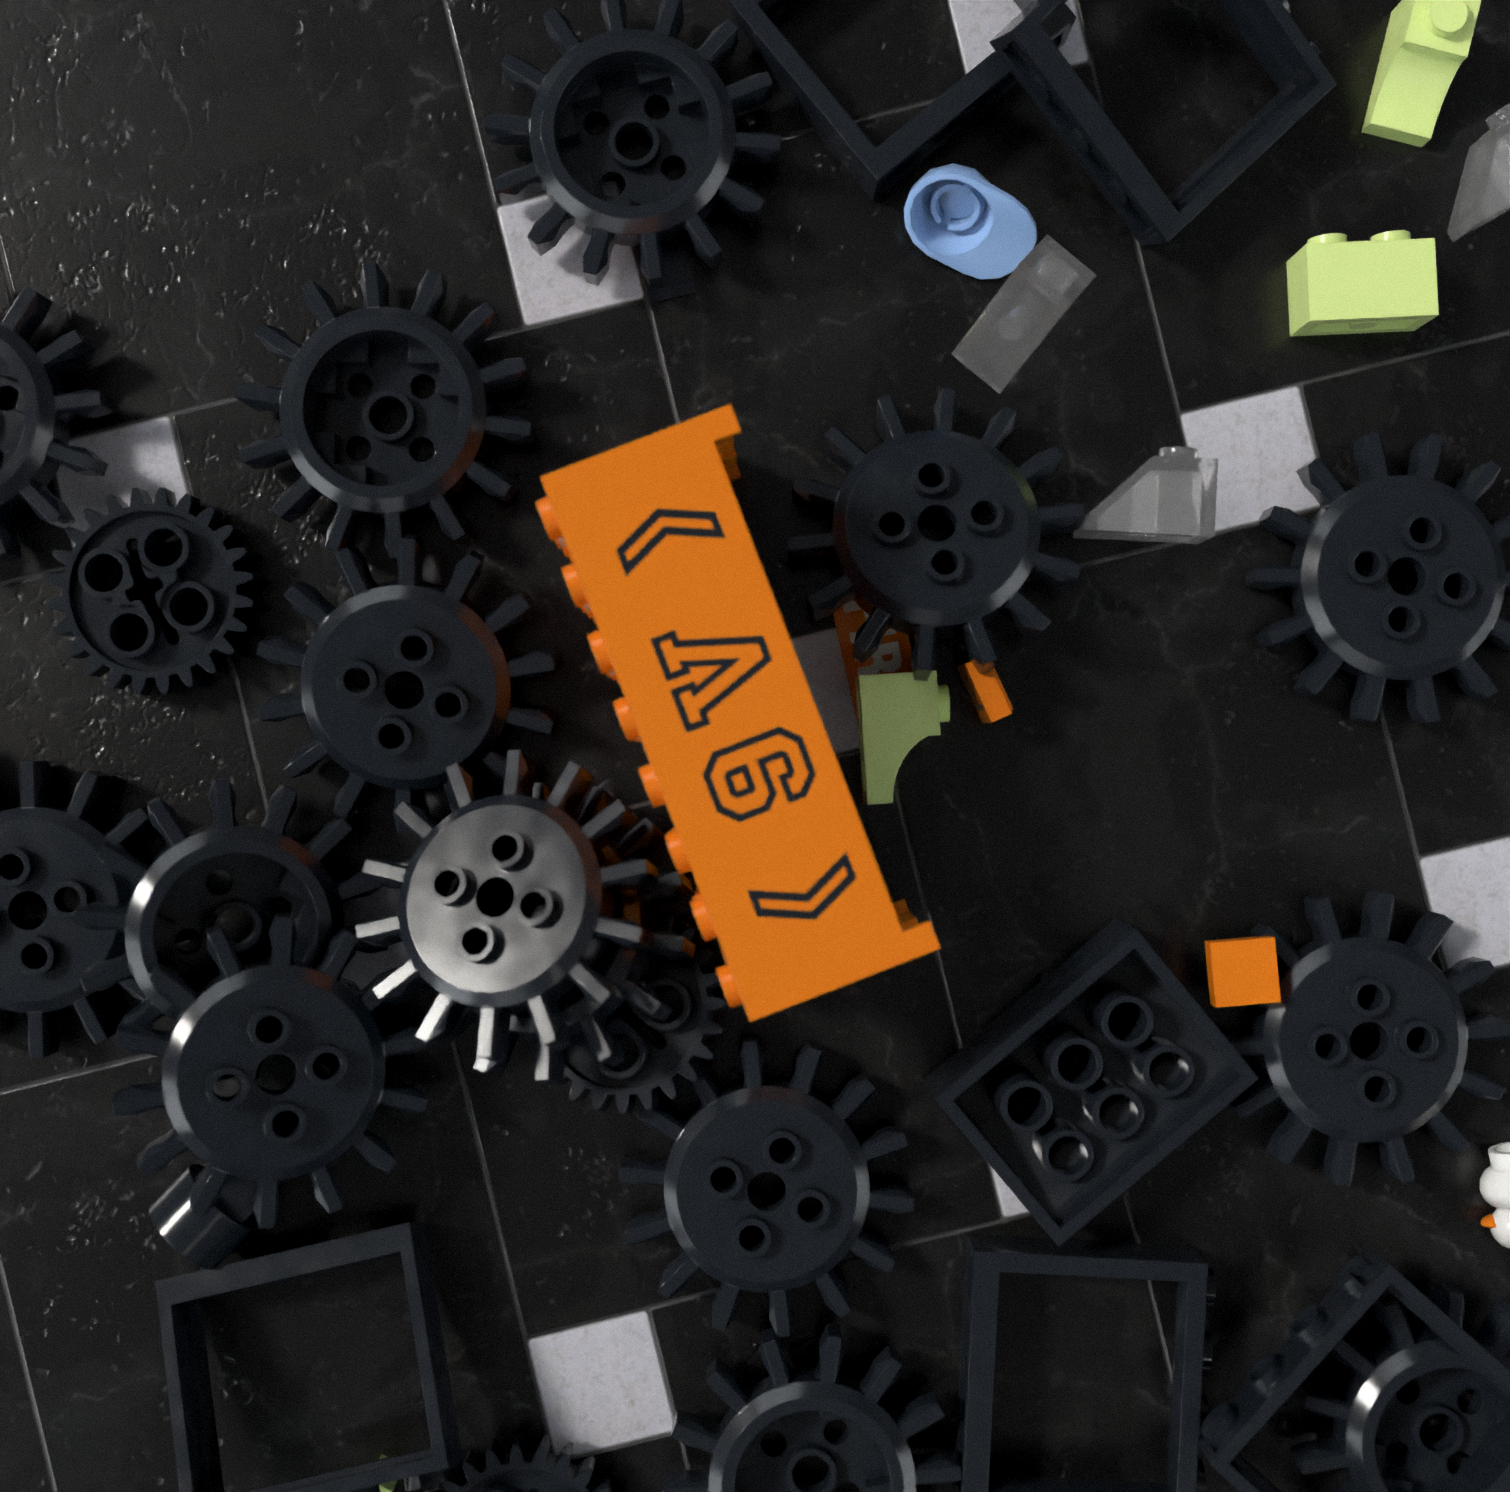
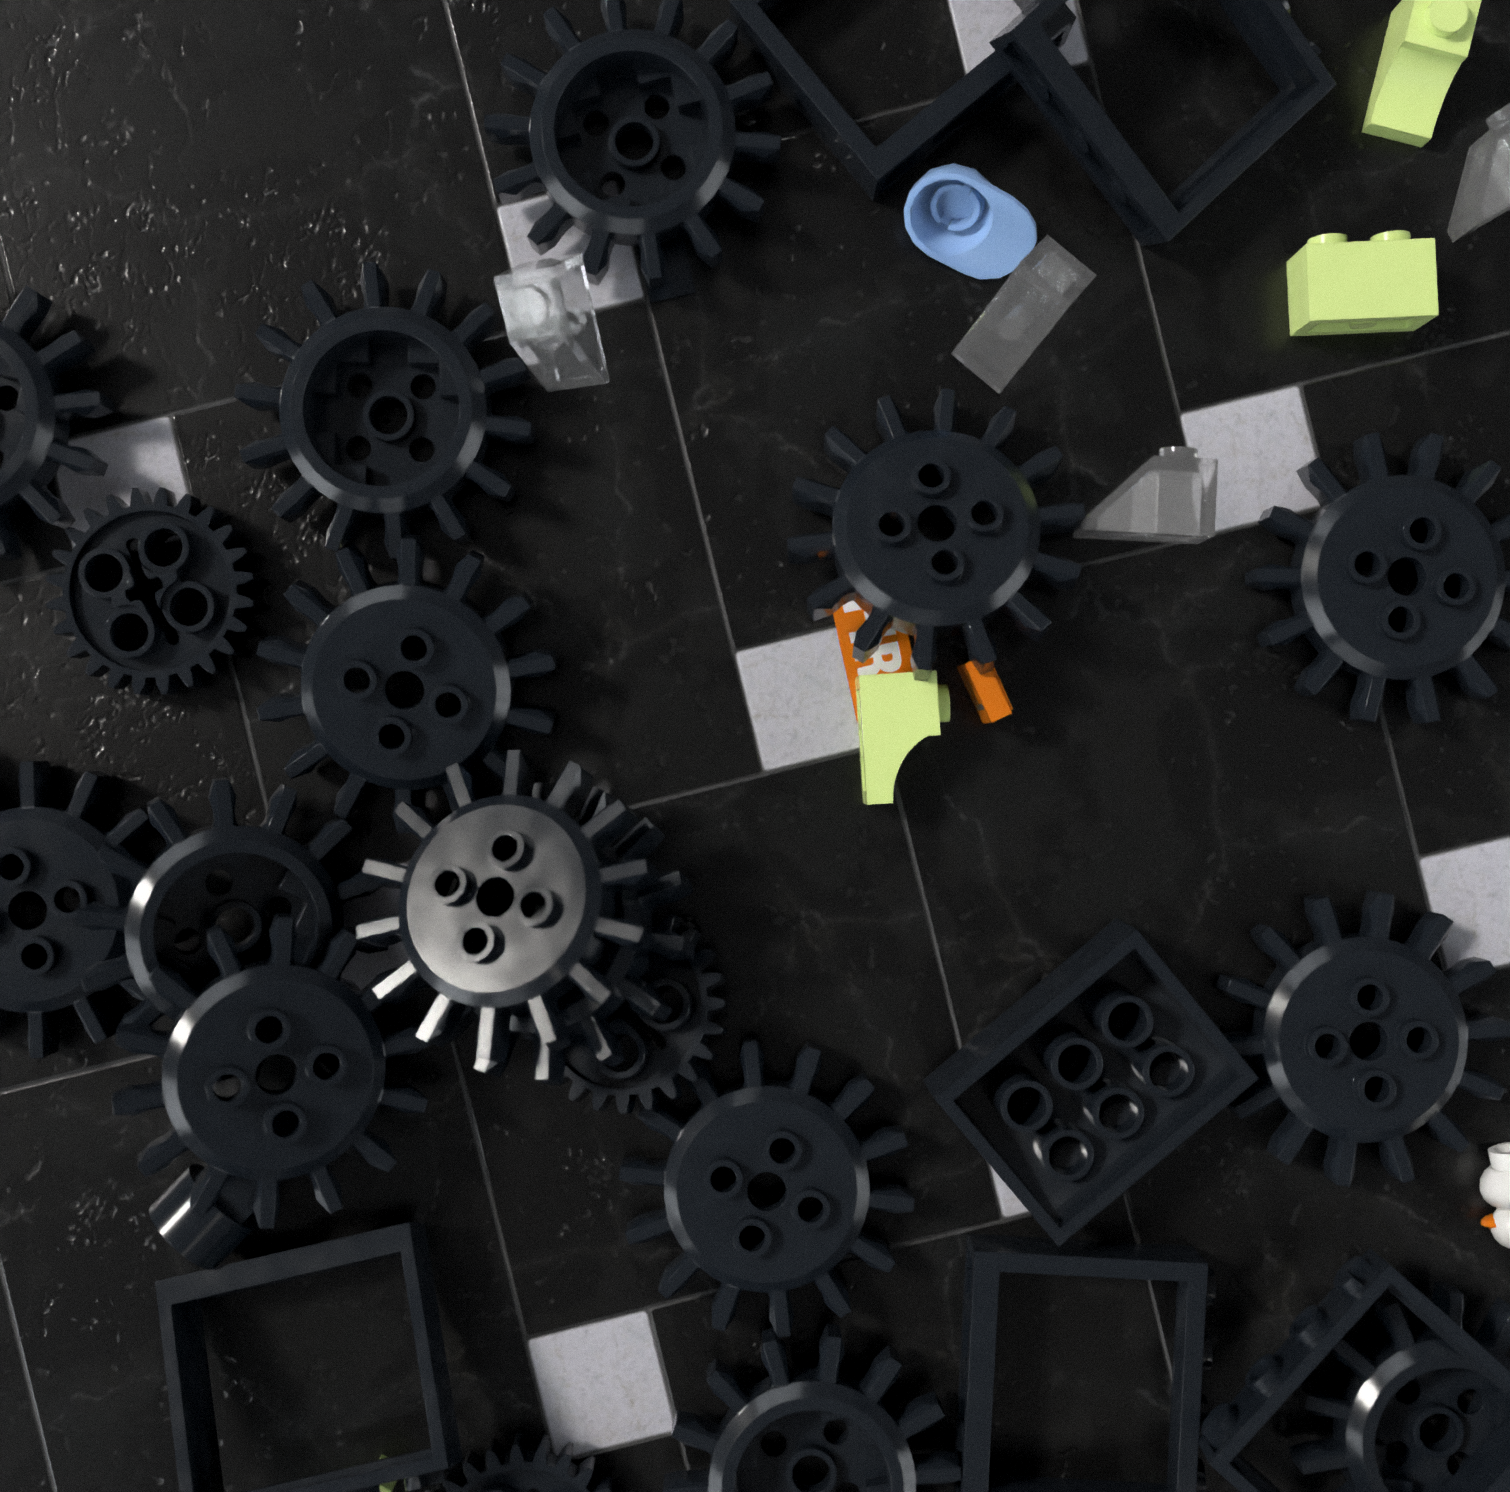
(553, 321): none -> clear slope
(724, 717): orange piece -> none
(1242, 971): orange tile -> none

